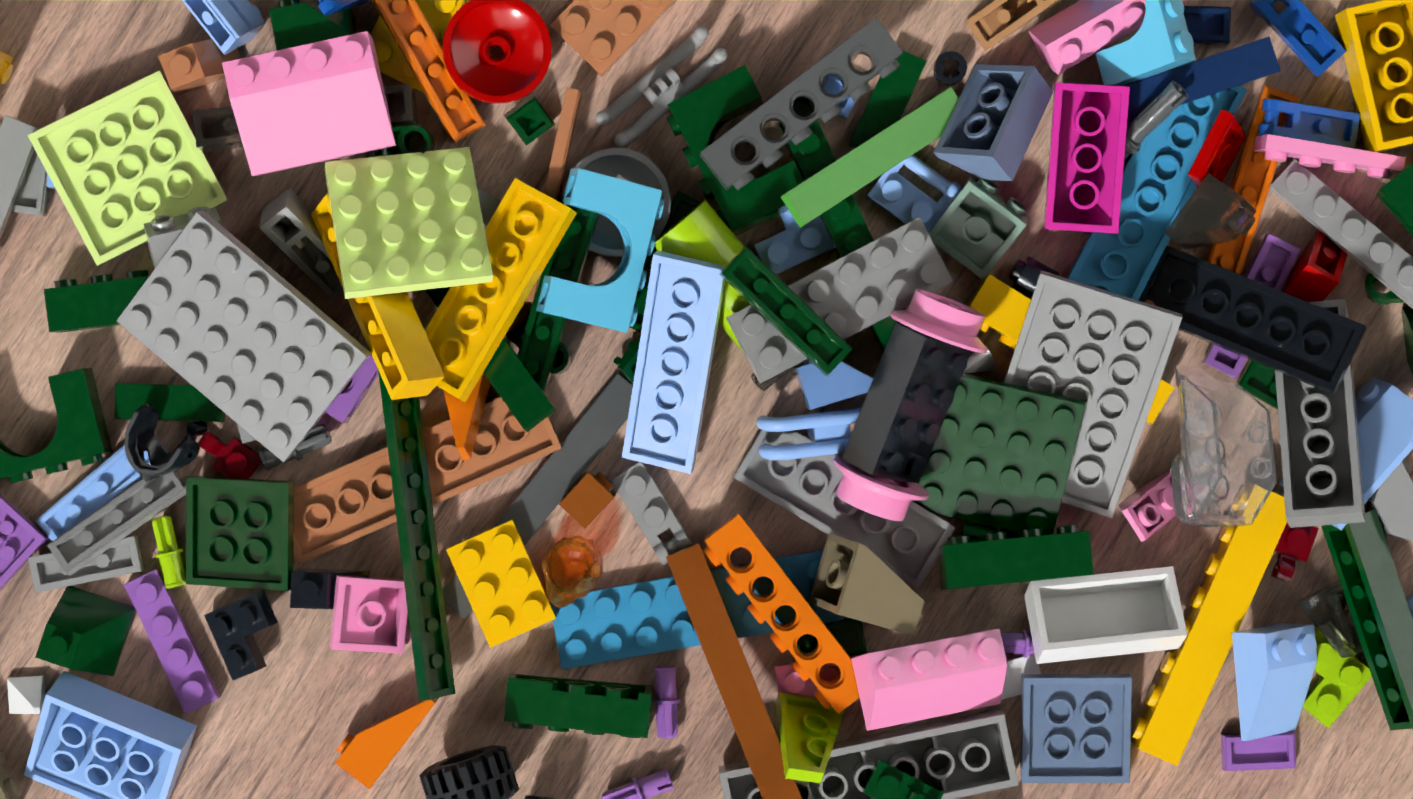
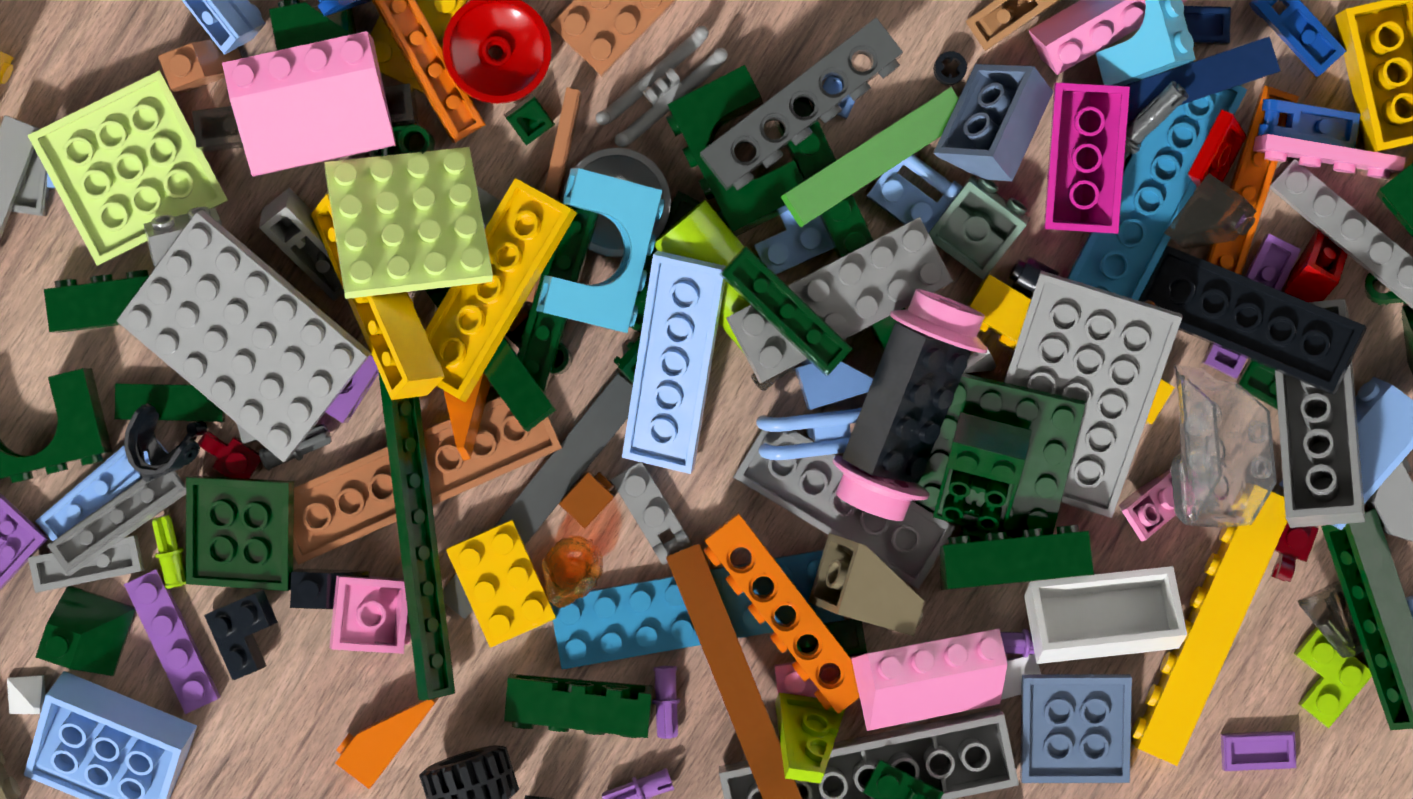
(888, 99): dark green tile -> none
(982, 473): none -> dark green slope
(1273, 676): light blue slope -> none

